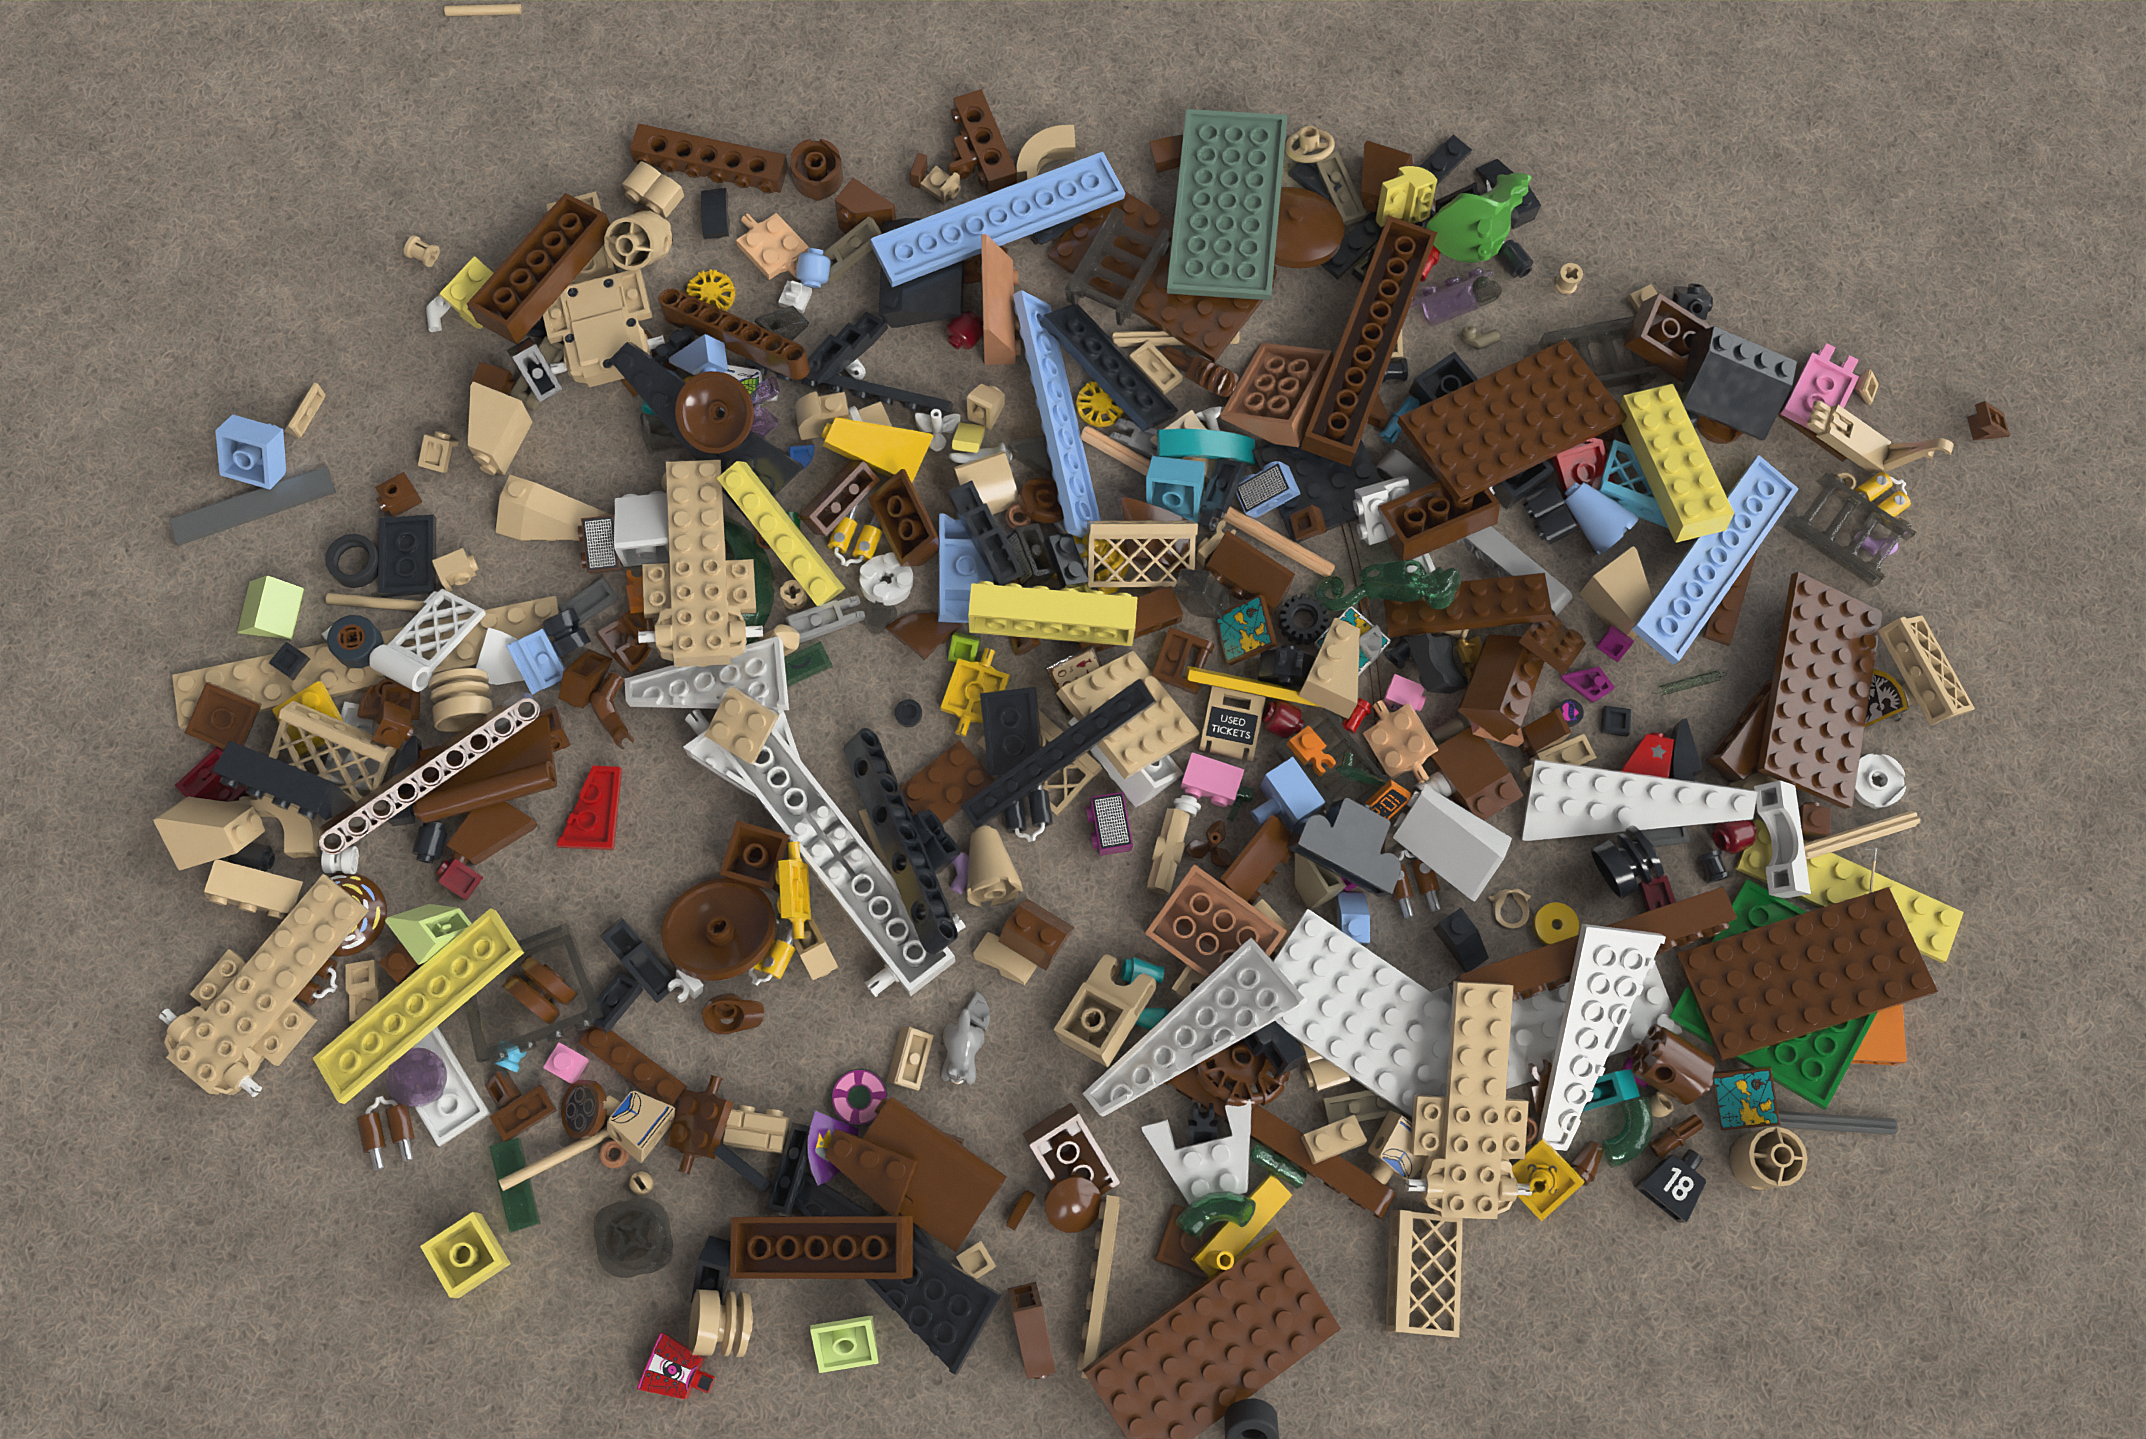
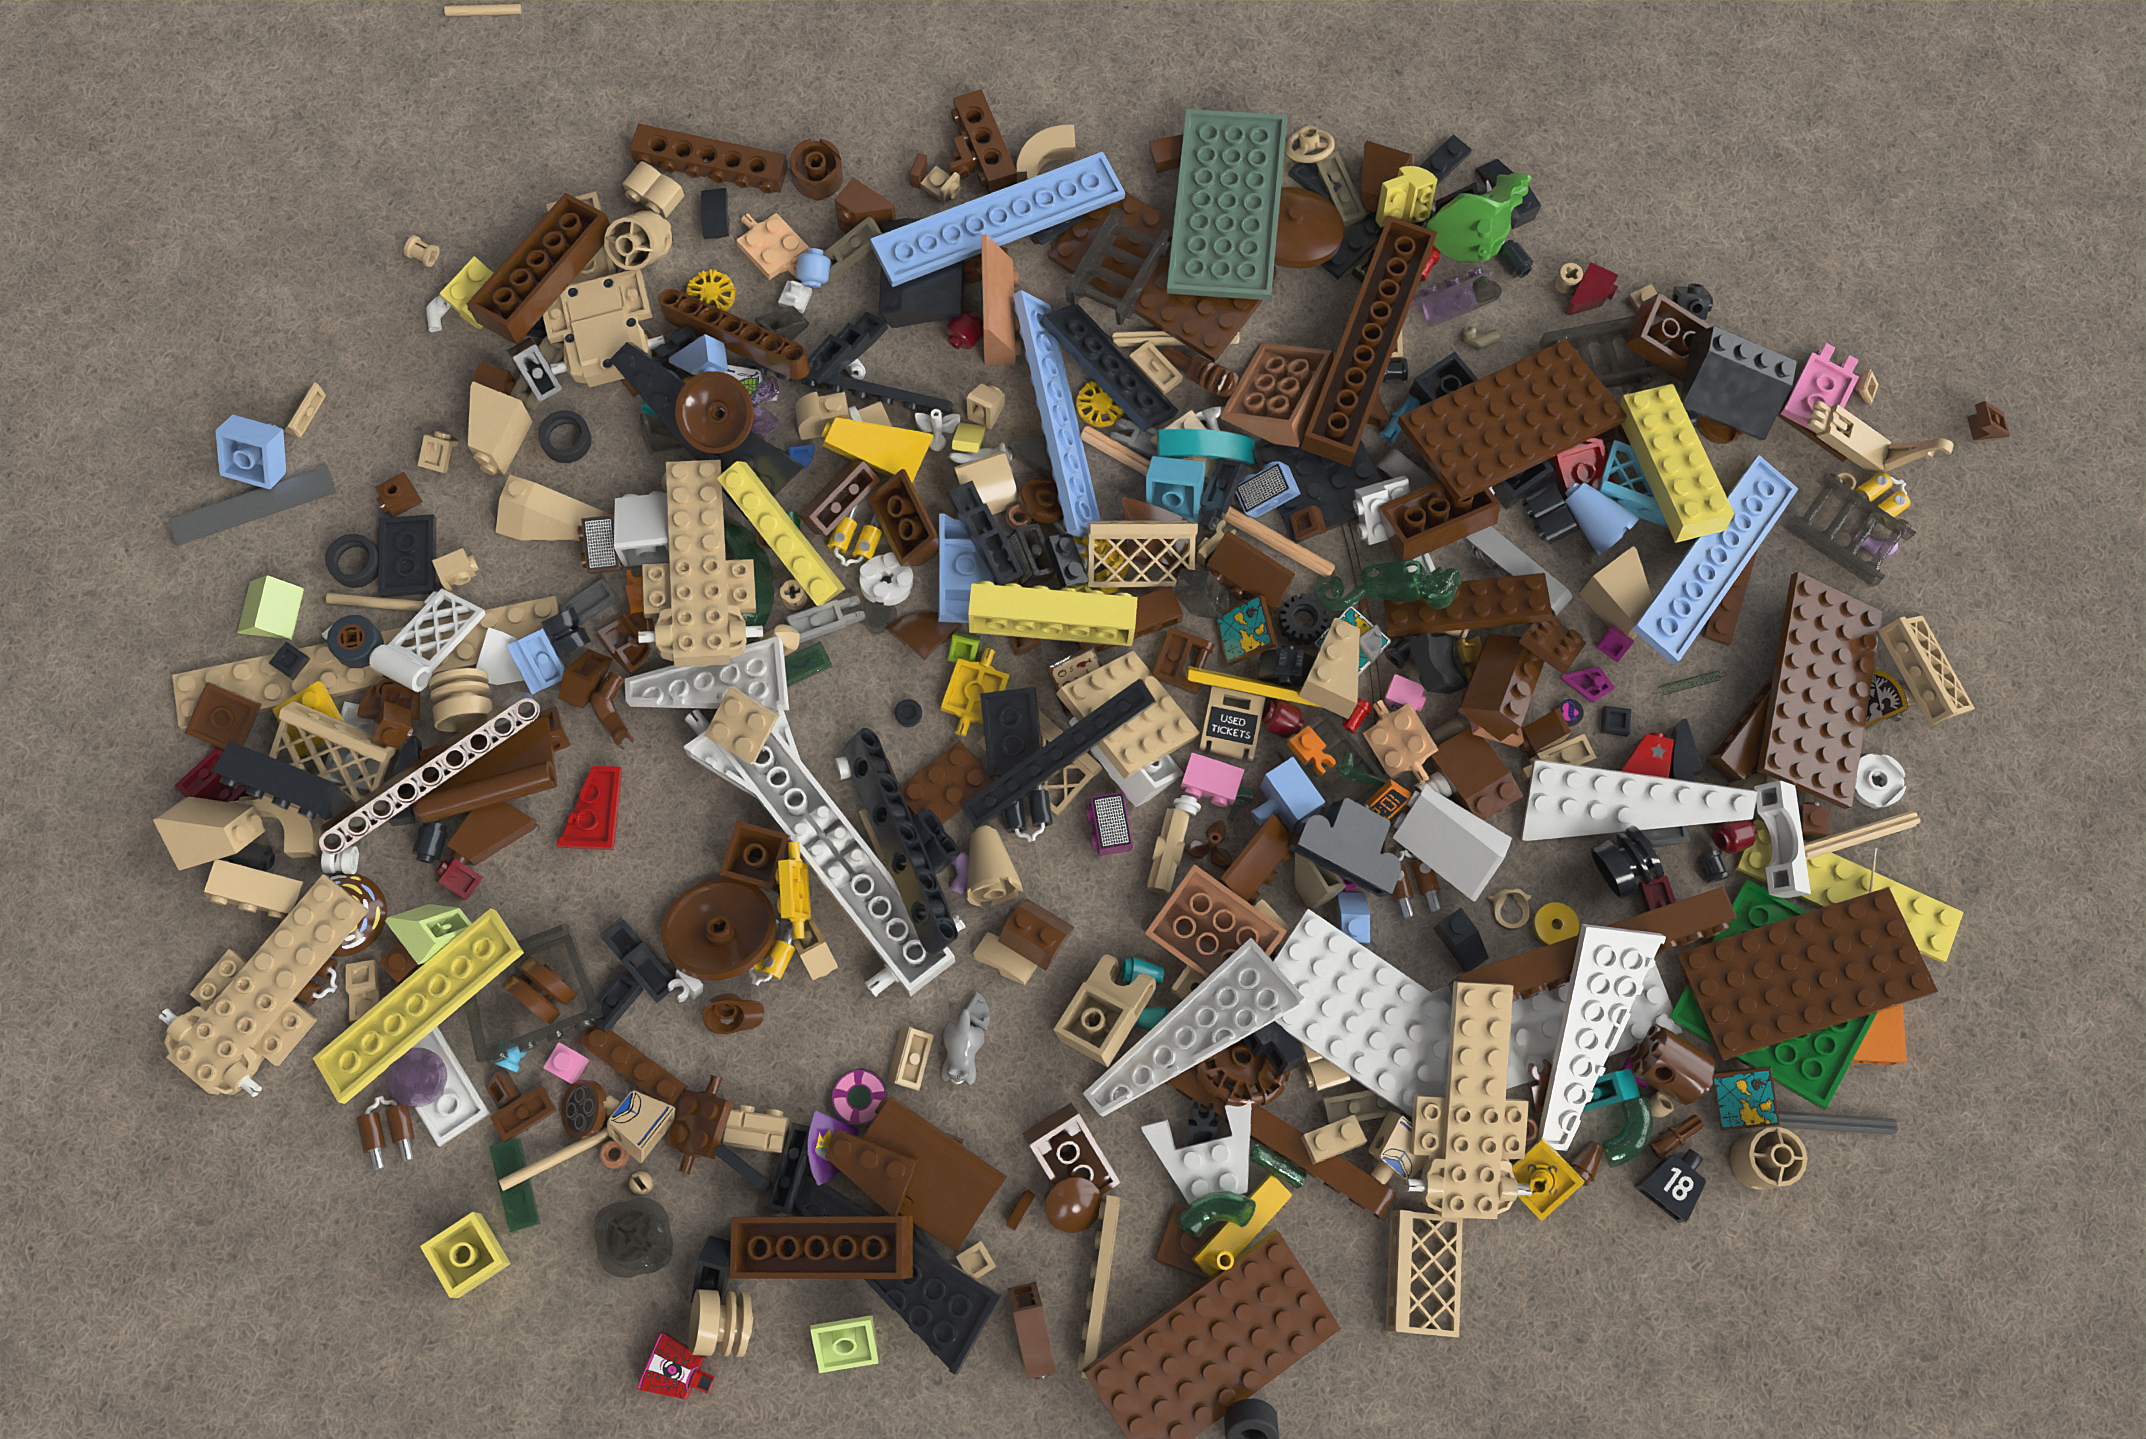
(571, 454): none -> black tyre
(843, 766): none -> white hinge
(1593, 289): none -> dark red slope

